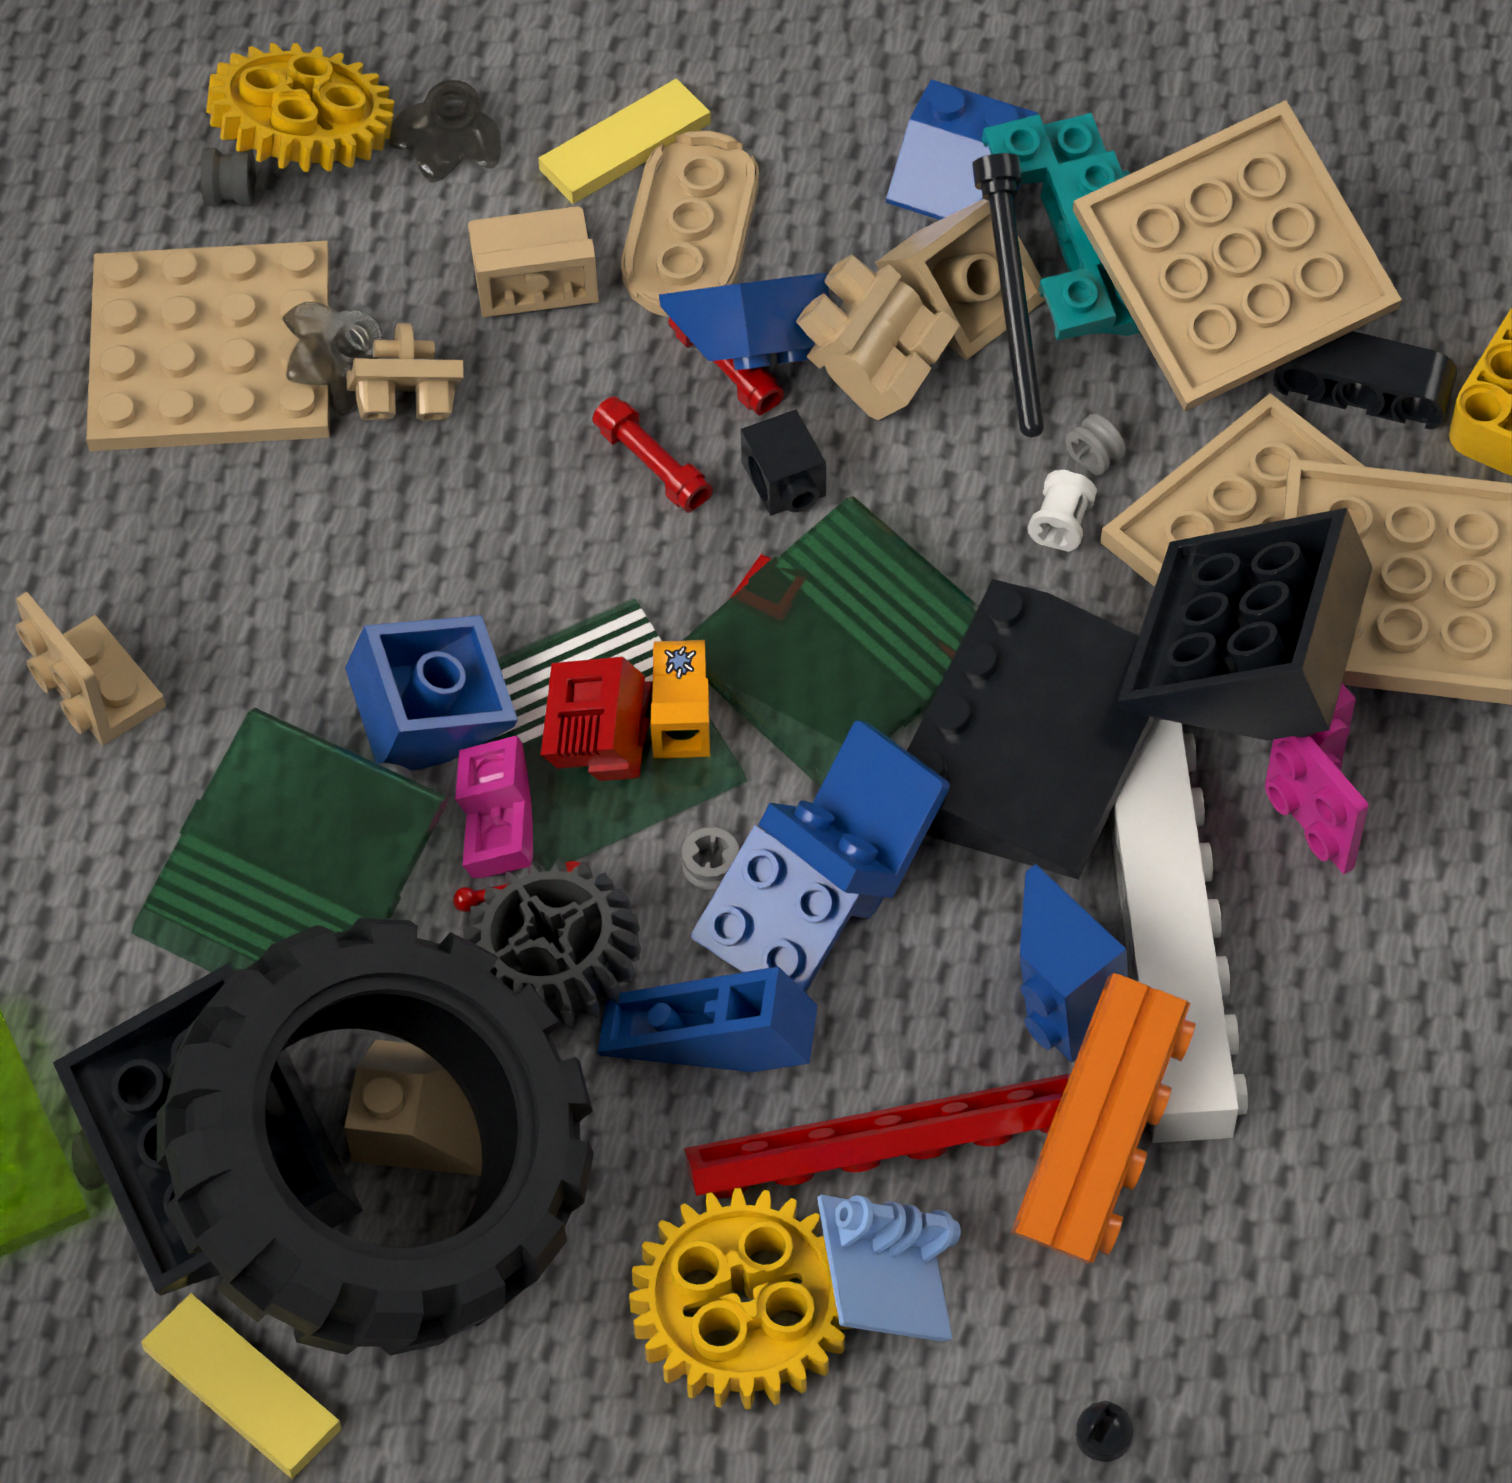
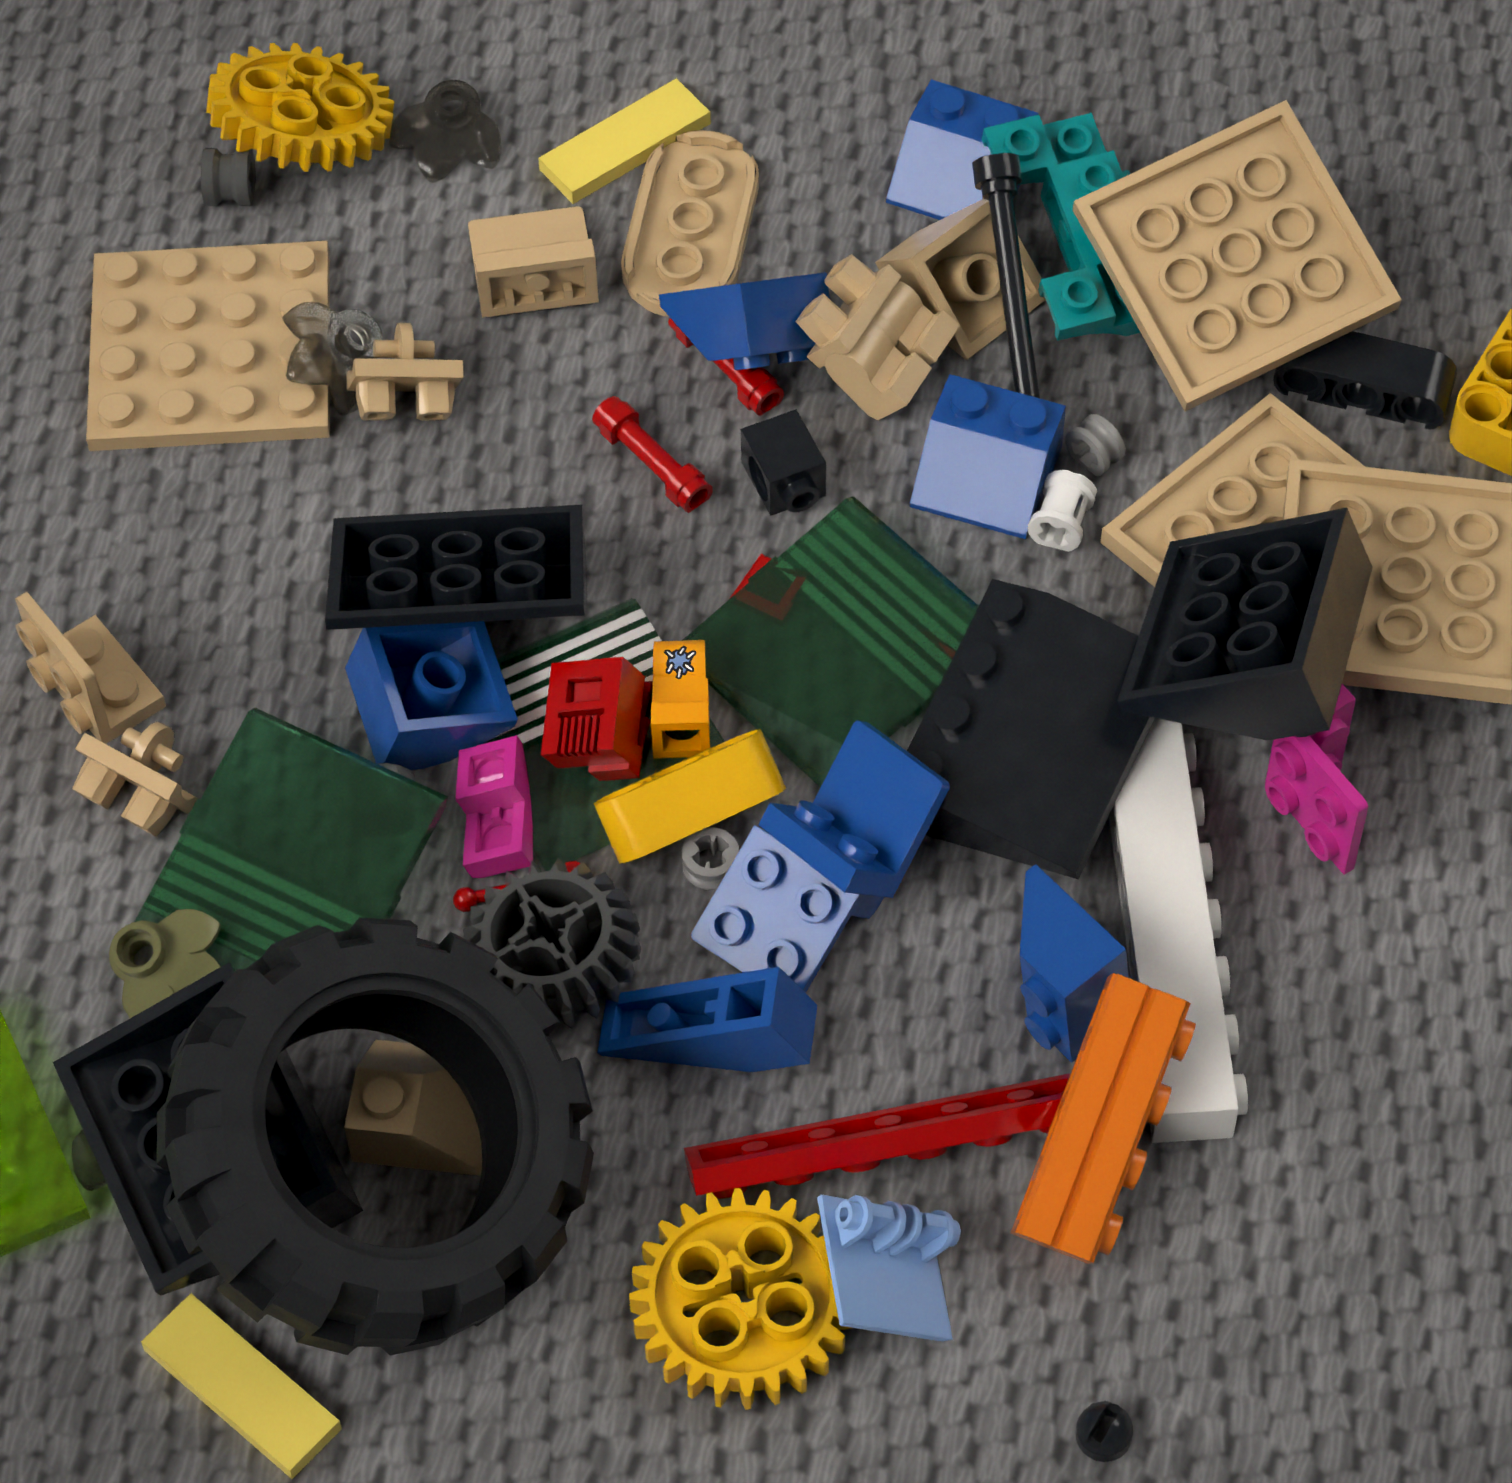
(108, 769): none -> tan hips
(176, 961): none -> olive plate
(457, 567): none -> black slope
(689, 796): none -> yellow beam
(988, 456): none -> slope

